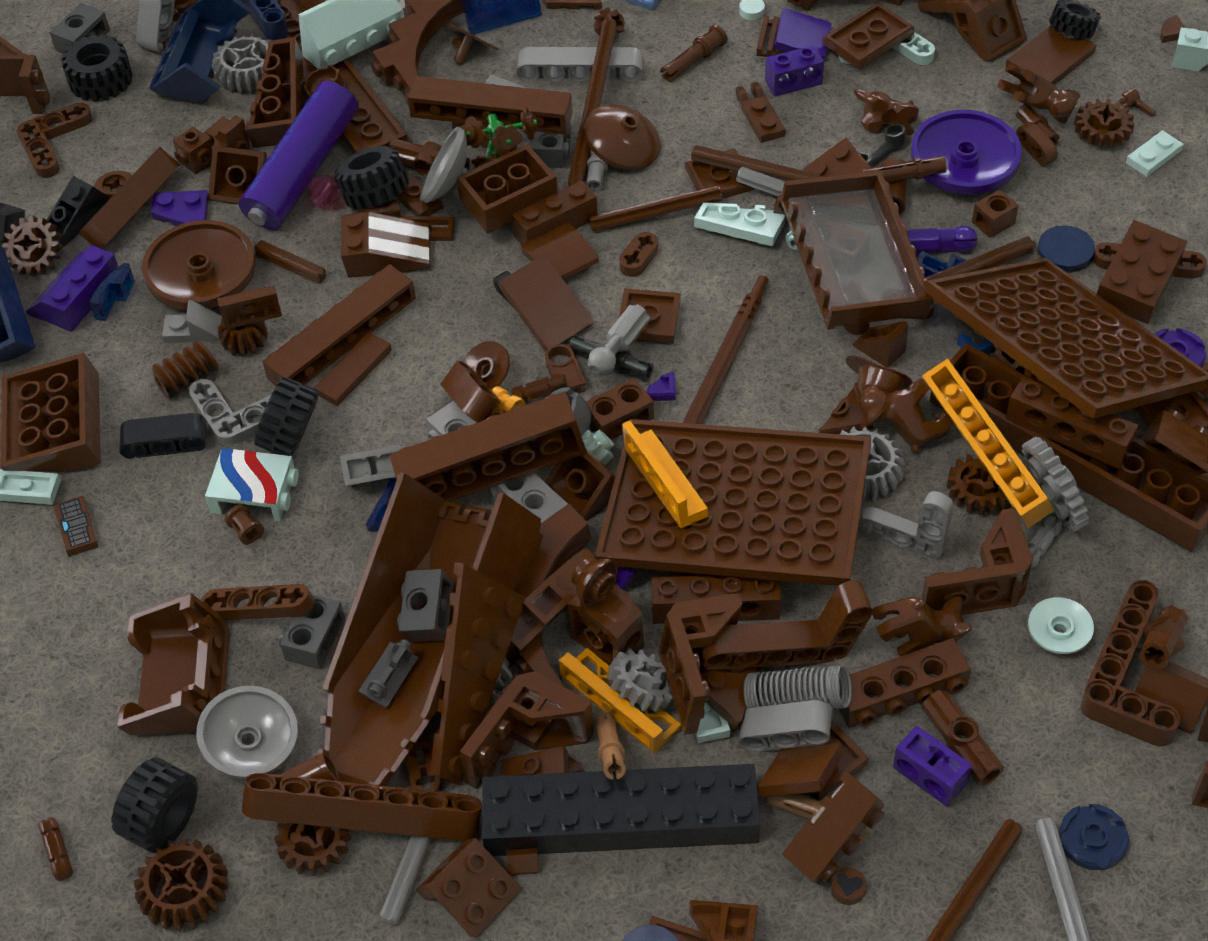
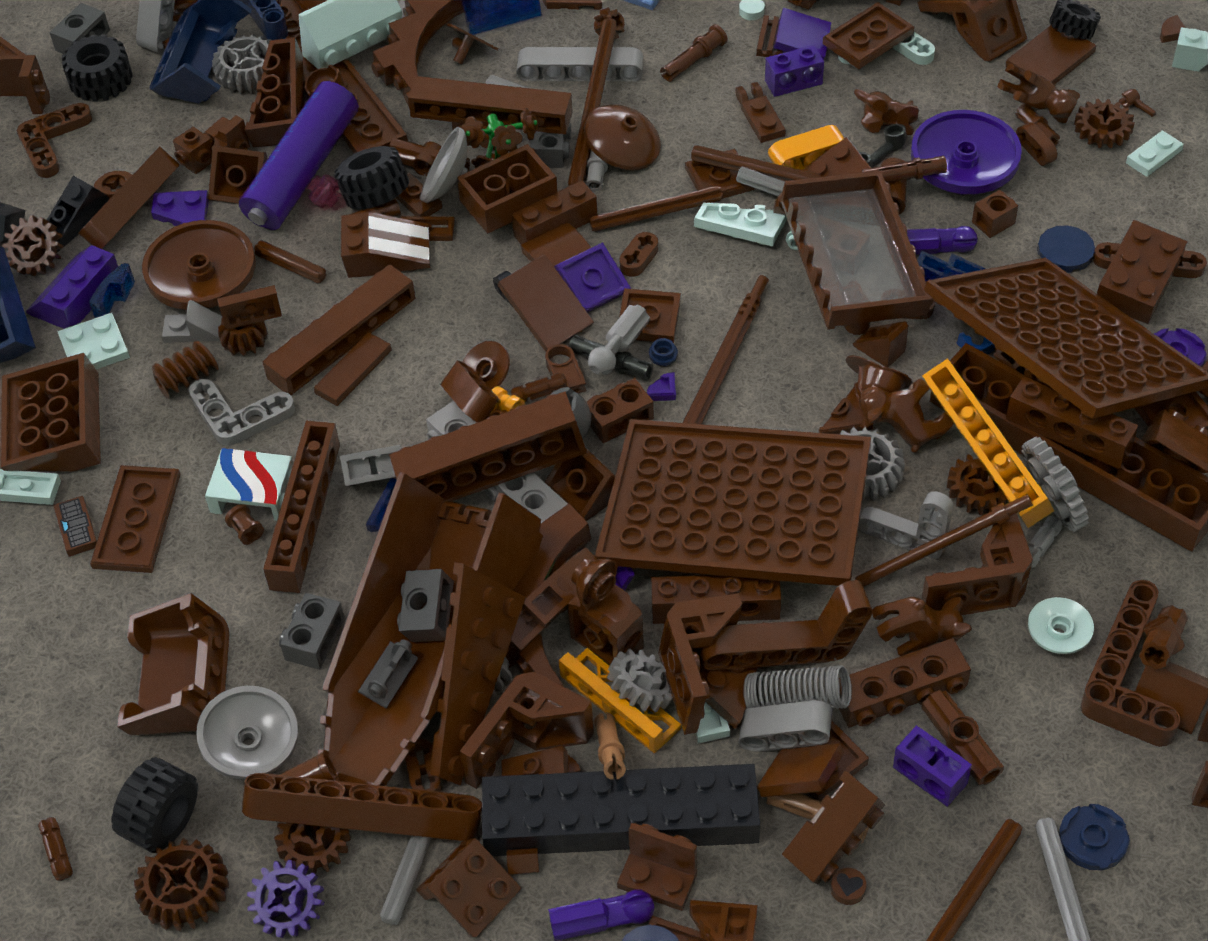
(97, 339): none -> light aqua plate
(135, 519): none -> reddish brown tile
(162, 435): black beam -> none
(276, 887): none -> dark purple gear
(286, 417): black tyre -> none
(291, 601): reddish brown beam -> none
(302, 507): none -> reddish brown brick
(593, 277): none -> dark purple tile
(598, 445): light aqua gear -> none
(599, 914): none -> dark purple piece
(659, 865): none -> reddish brown bracket
(663, 346): none -> dark blue plate
(664, 476): light orange fence -> none
(804, 148): none -> light orange beam
(988, 260): reddish brown axle -> none
(999, 514): none -> reddish brown bar

